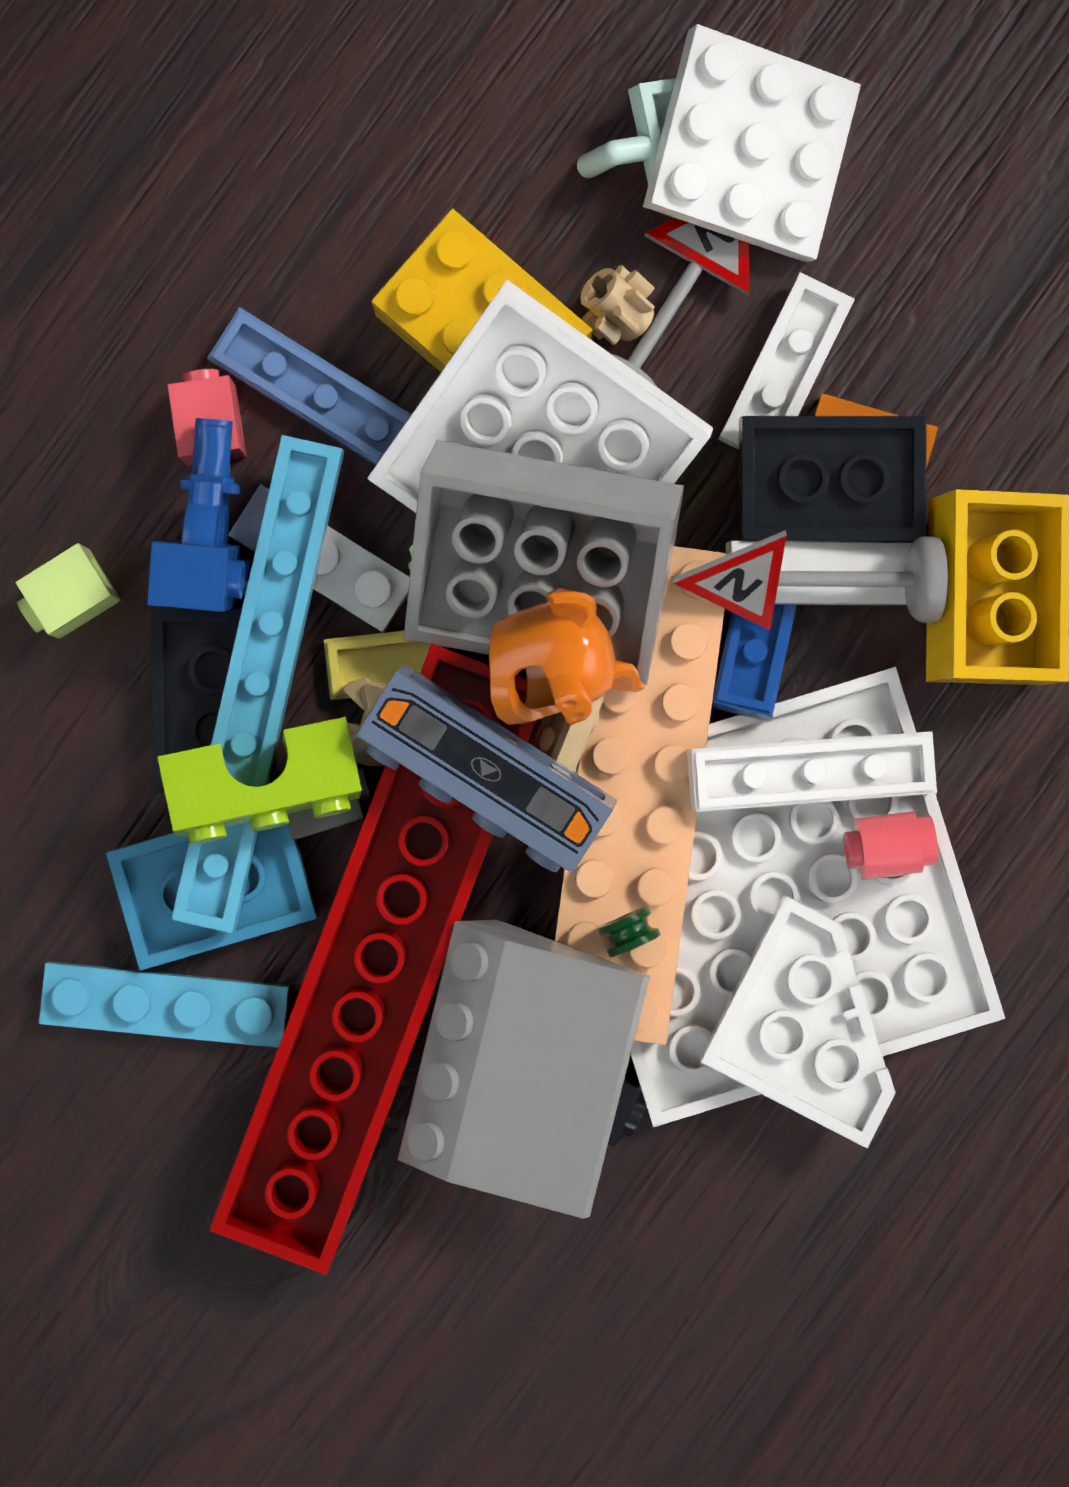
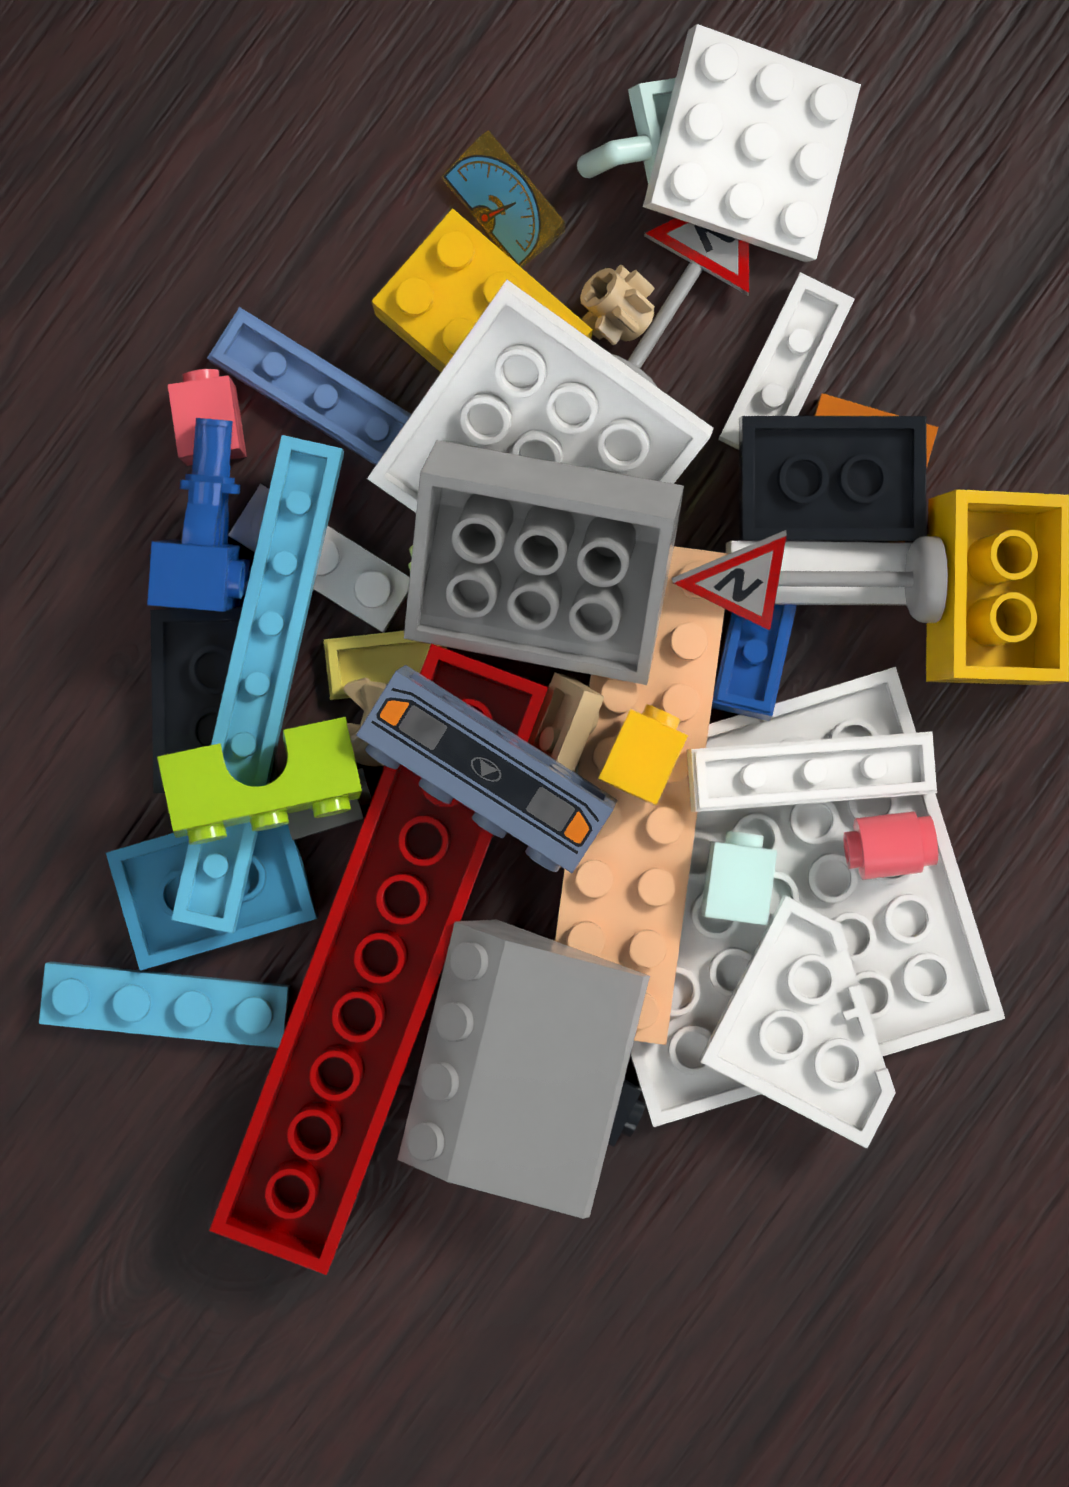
(65, 592): yellowish green brick -> none
(504, 200): none -> slope
(564, 656): orange piece -> none
(629, 931): dark green bush -> none
(644, 754): none -> yellow brick
(739, 879): none -> light aqua brick

